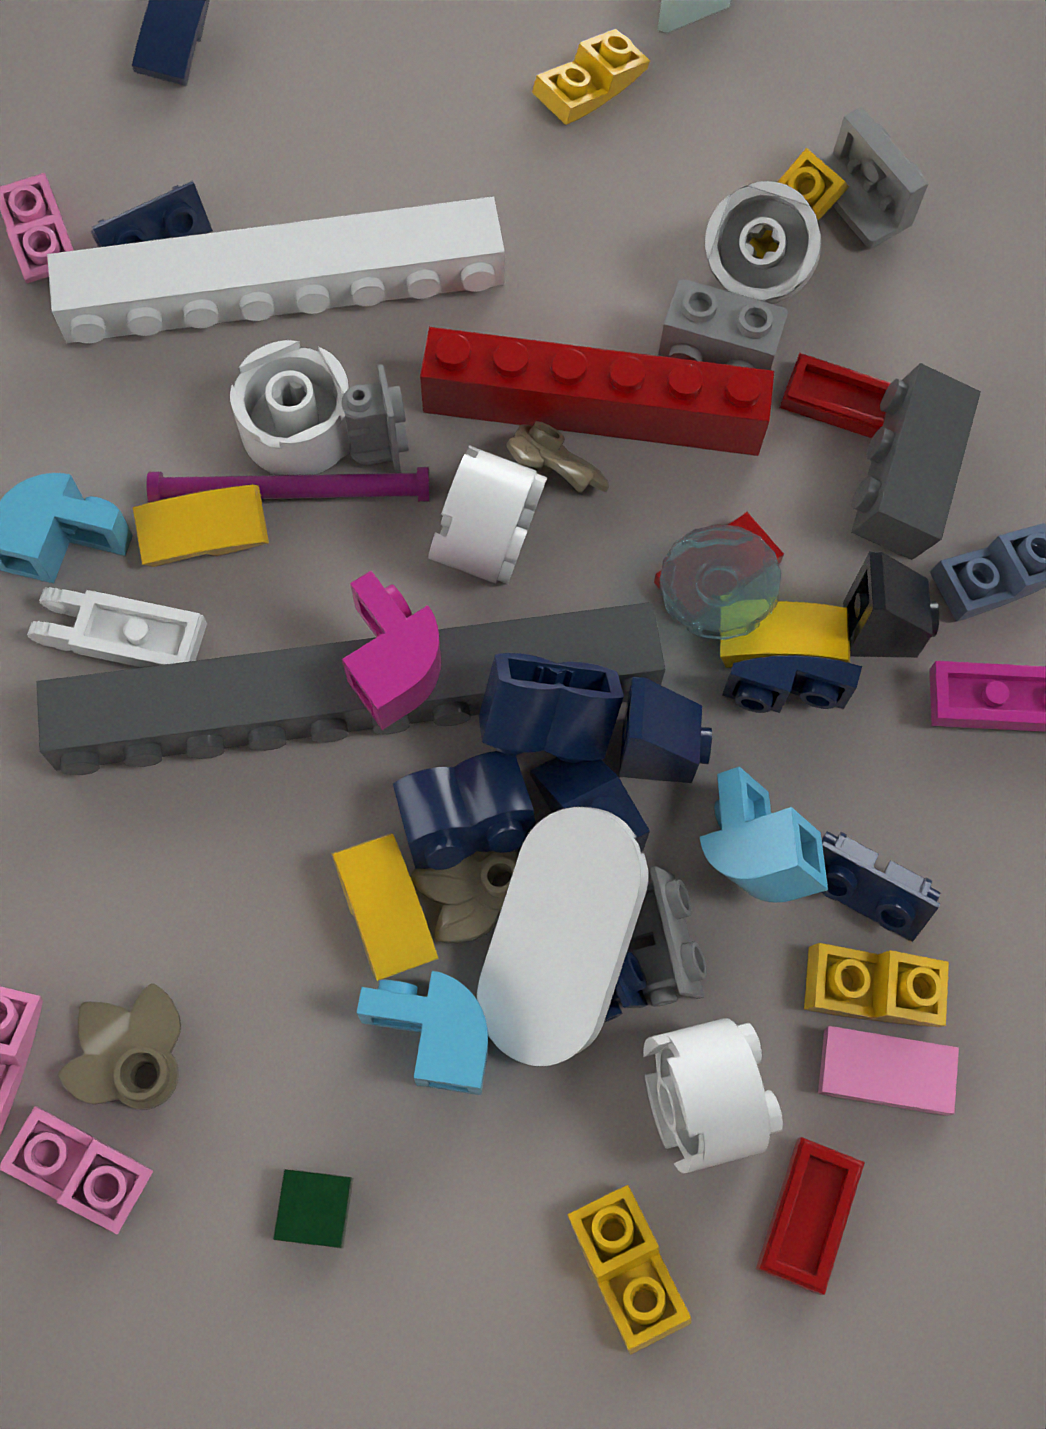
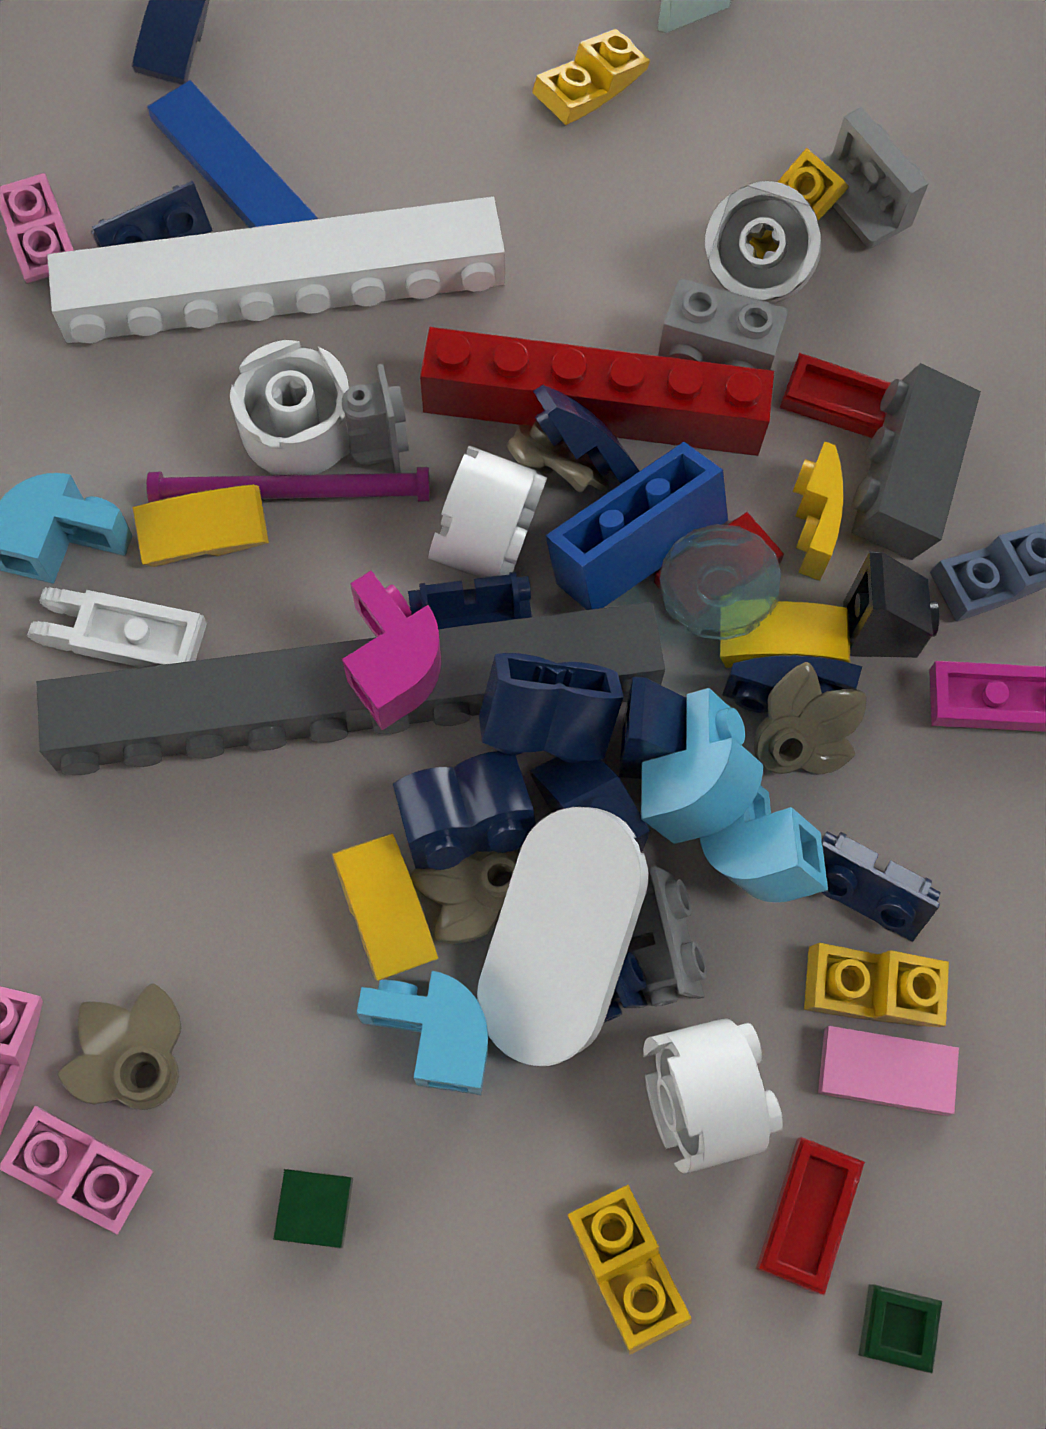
(226, 159): none -> blue tile
(490, 601): none -> dark blue hinge
(583, 433): none -> dark blue slope
(635, 526): none -> blue brick
(708, 782): none -> medium azure brick
(813, 719): none -> dark tan plate
(821, 508): none -> yellow slope
(900, 1328): none -> dark green tile

